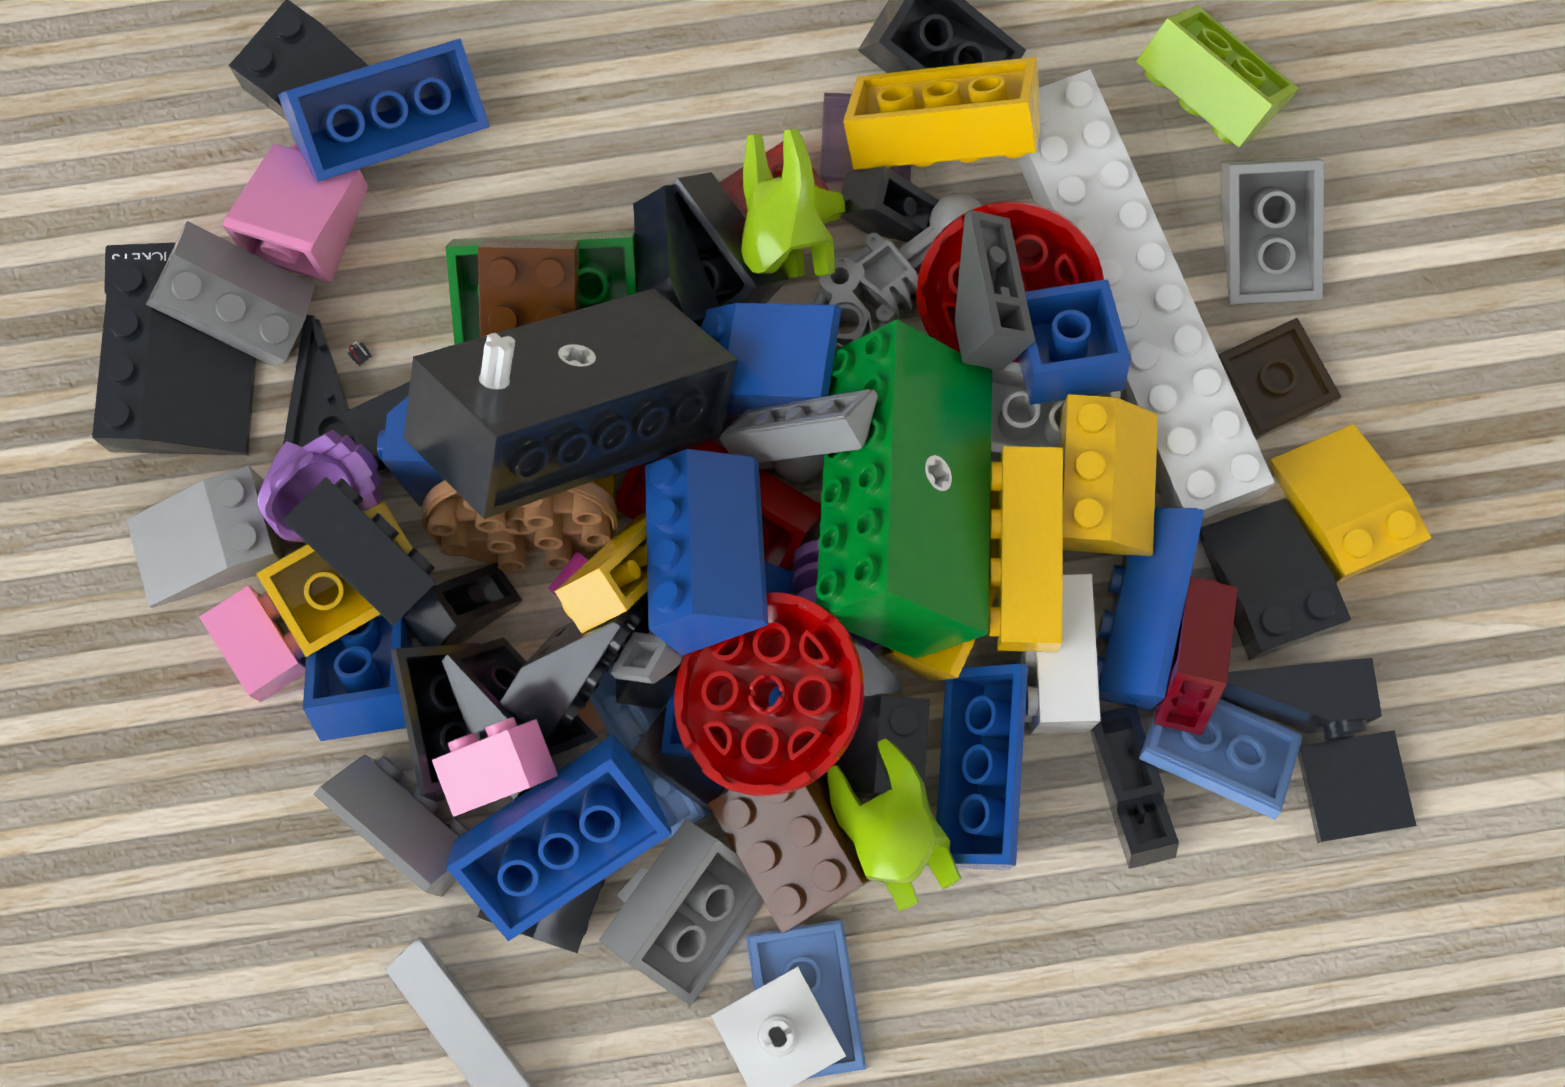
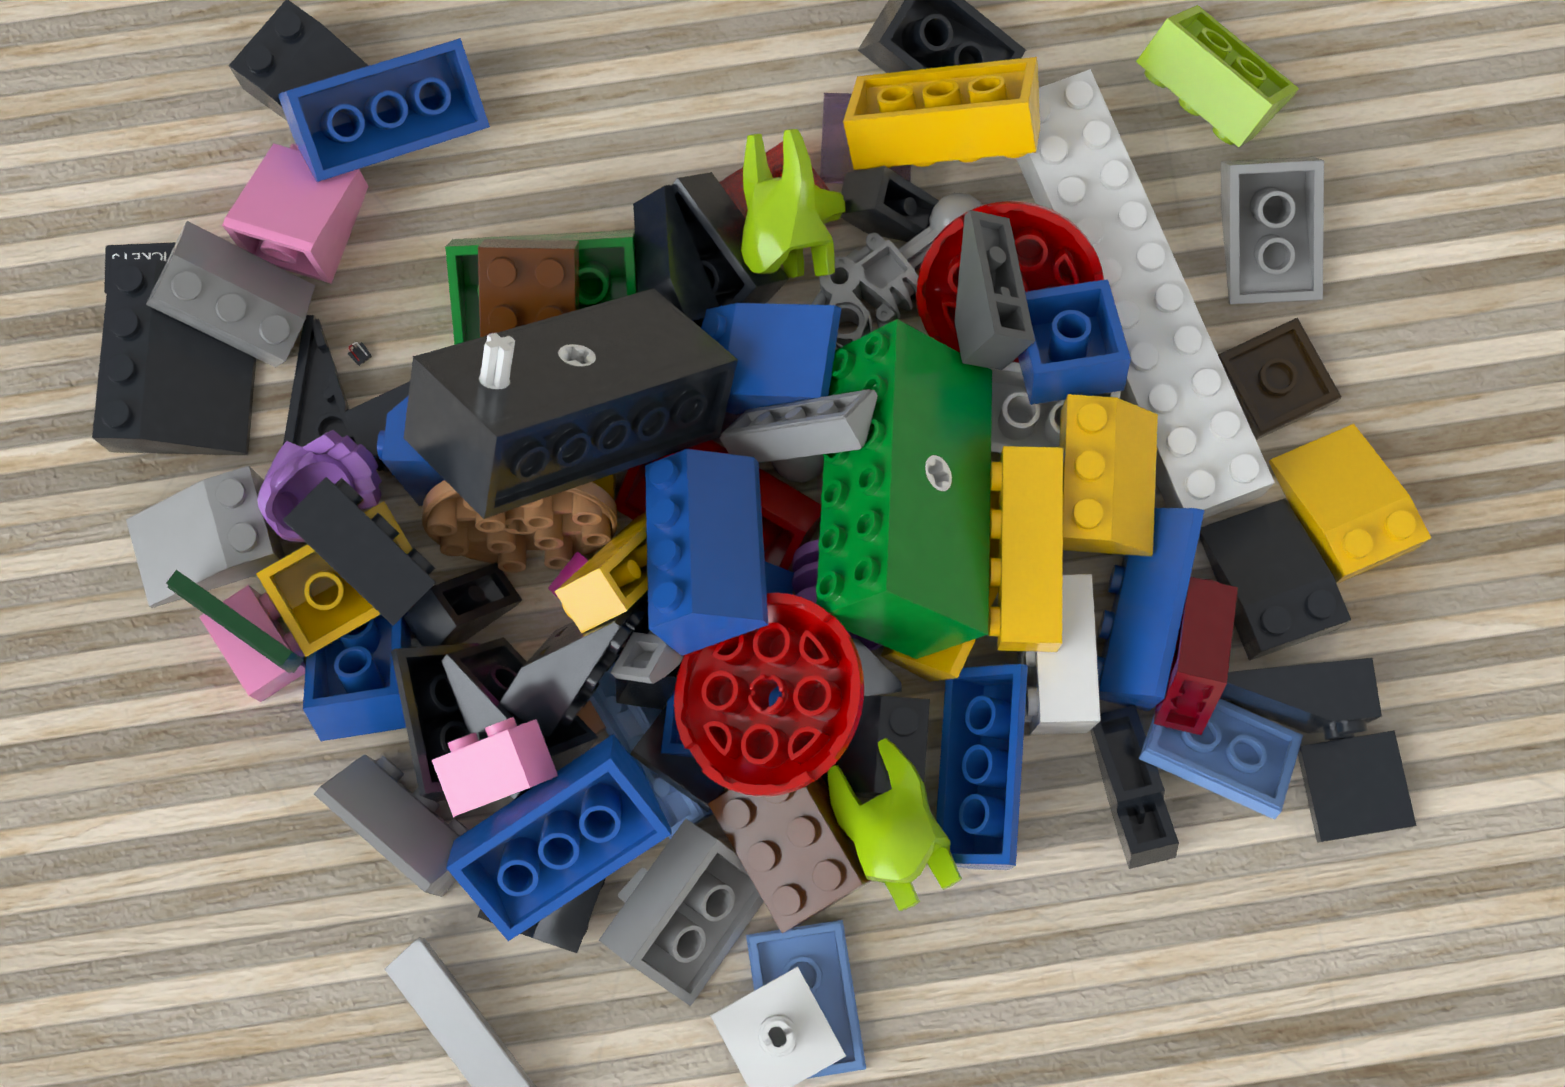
(234, 622): none -> dark green tile

